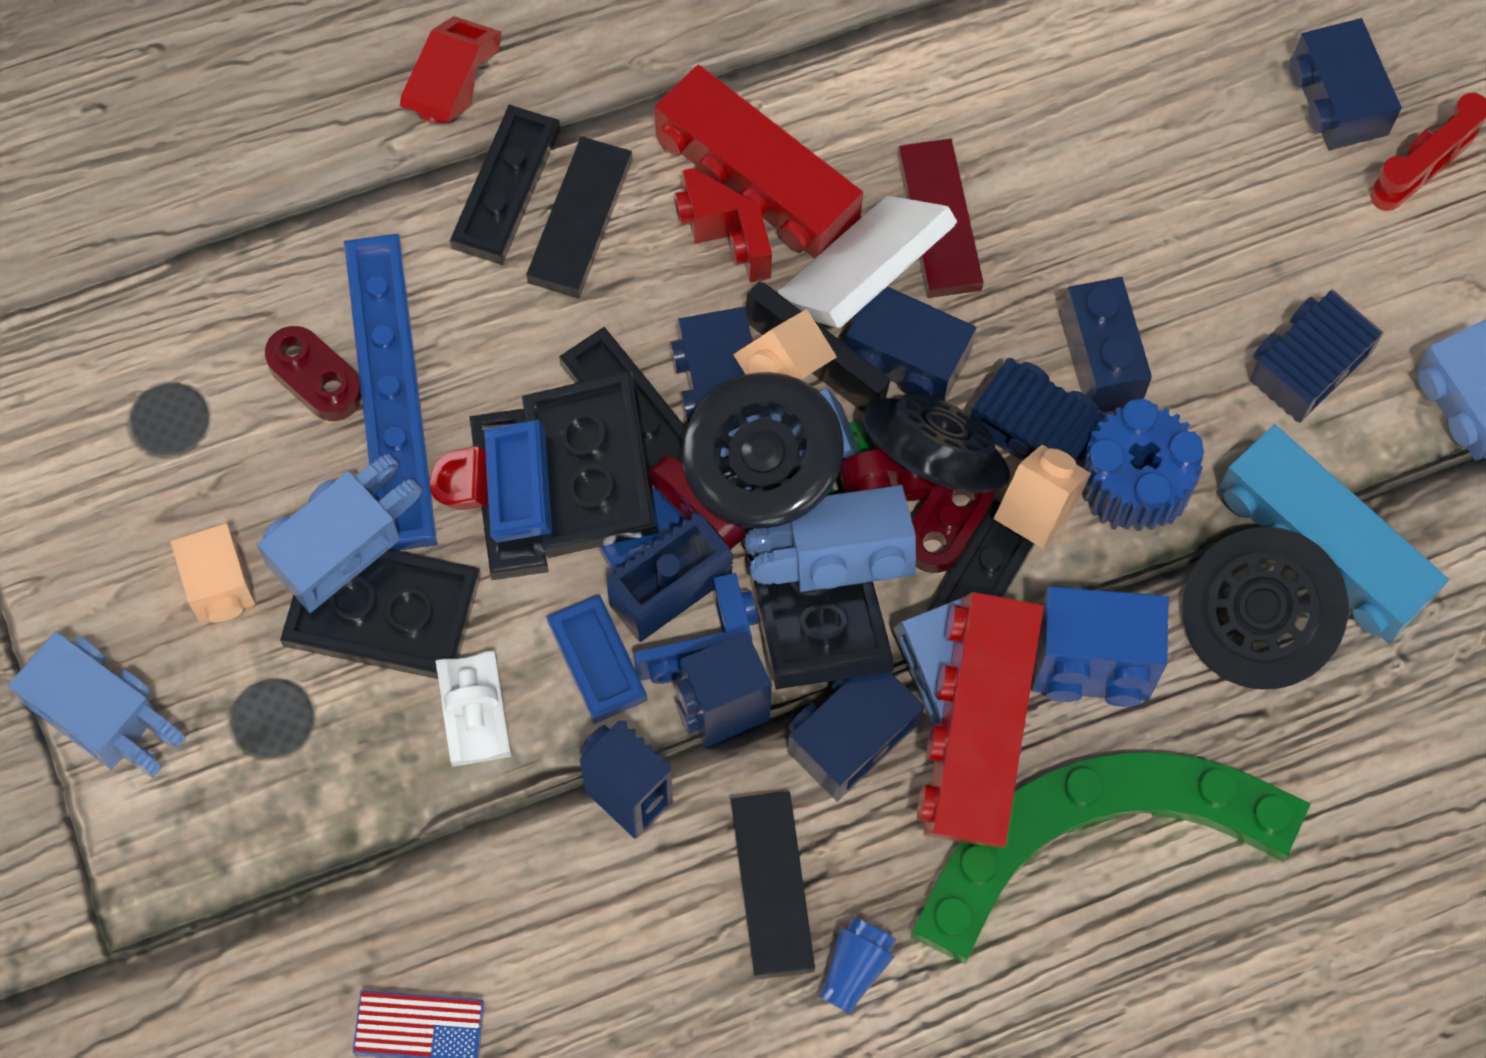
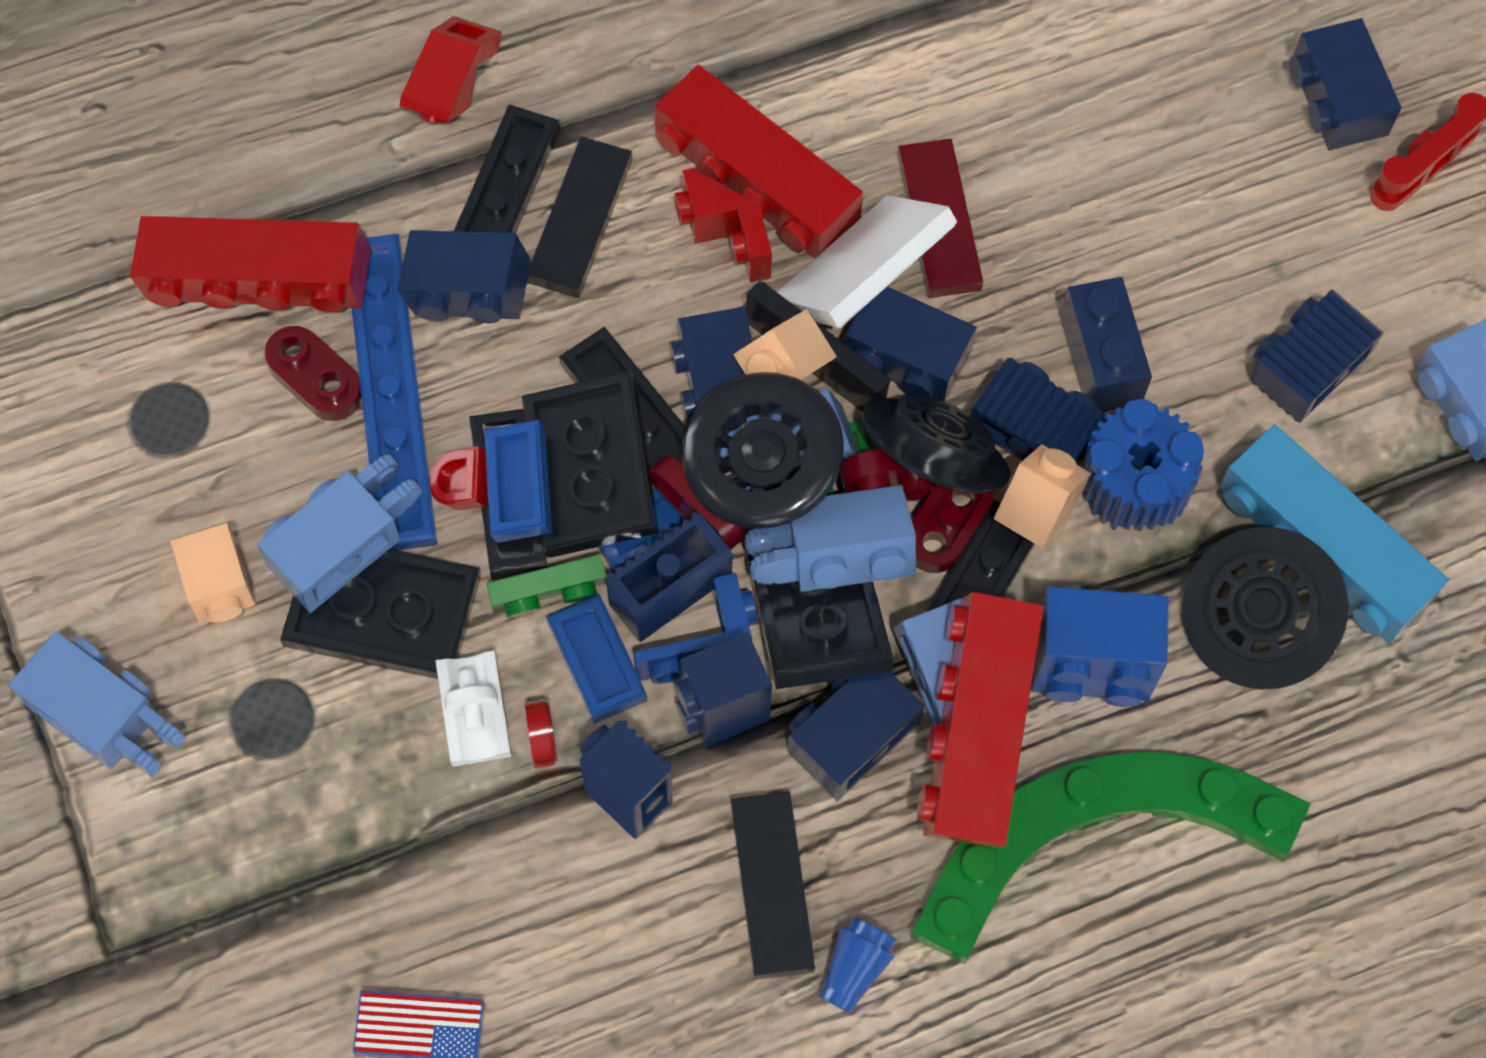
(251, 262): none -> red brick
(464, 275): none -> dark blue brick
(541, 733): none -> red tile
(572, 580): none -> green plate

